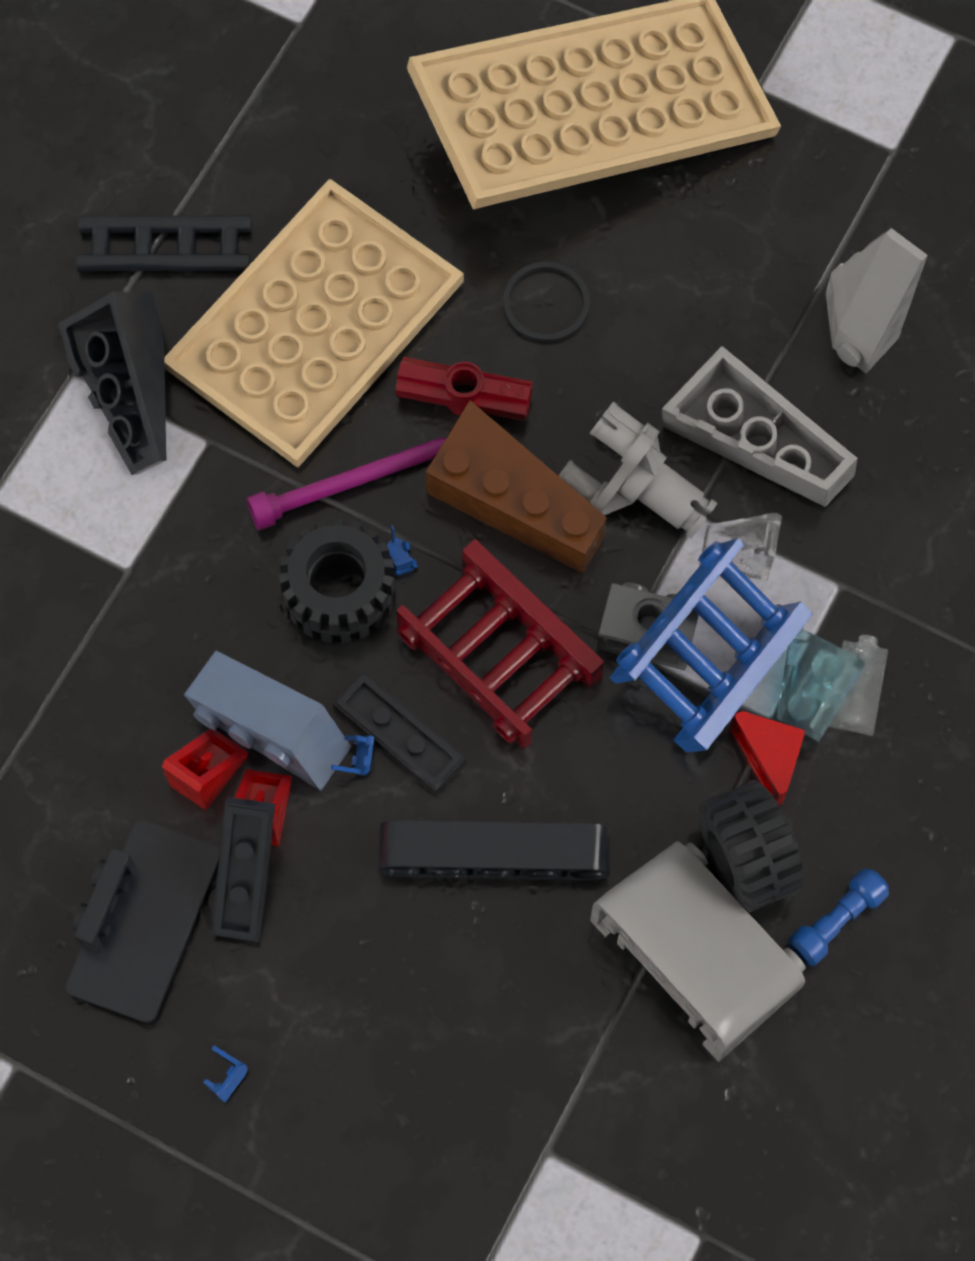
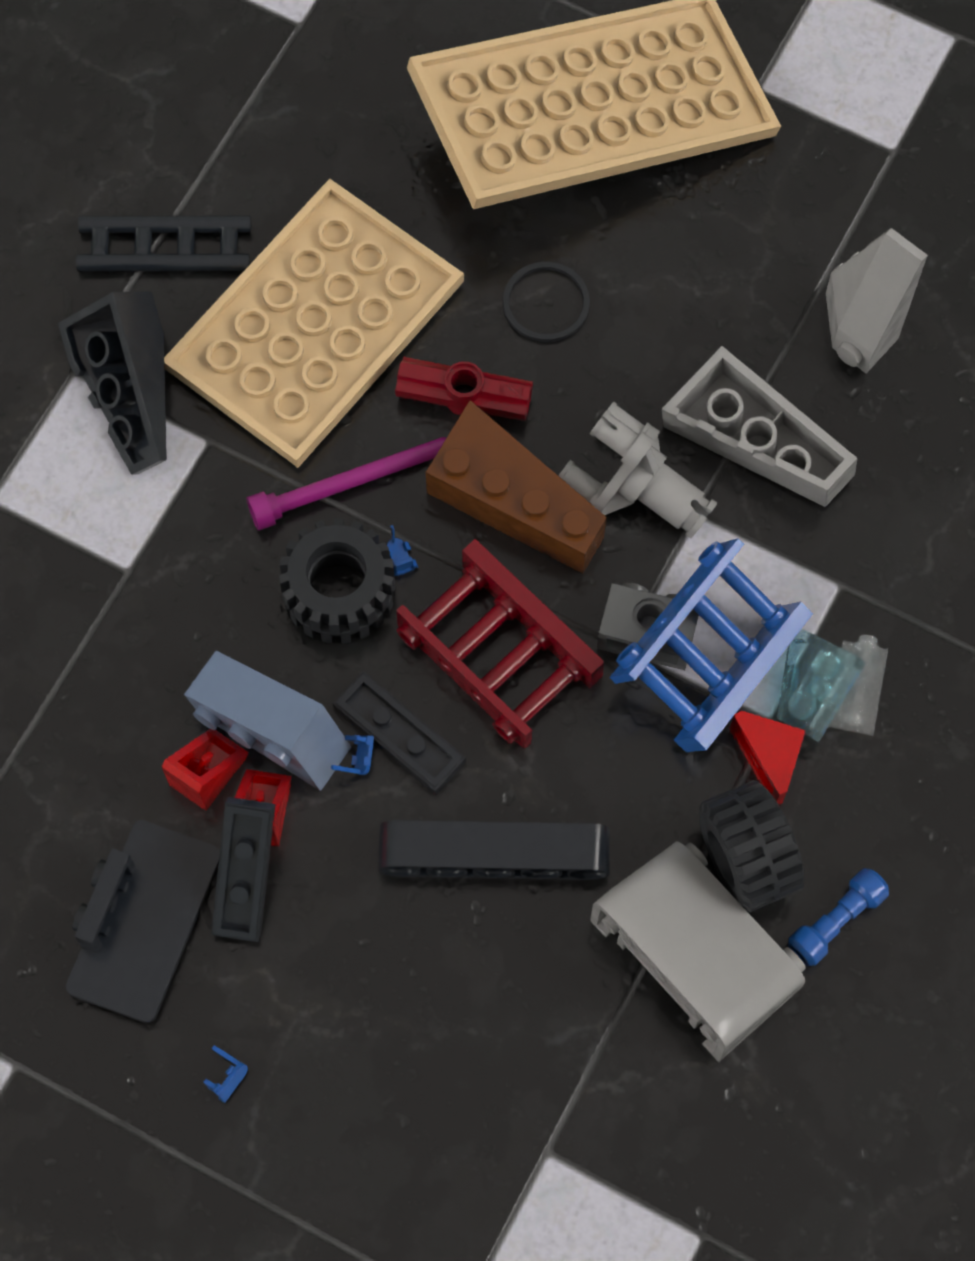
(760, 542): clear slope -> none

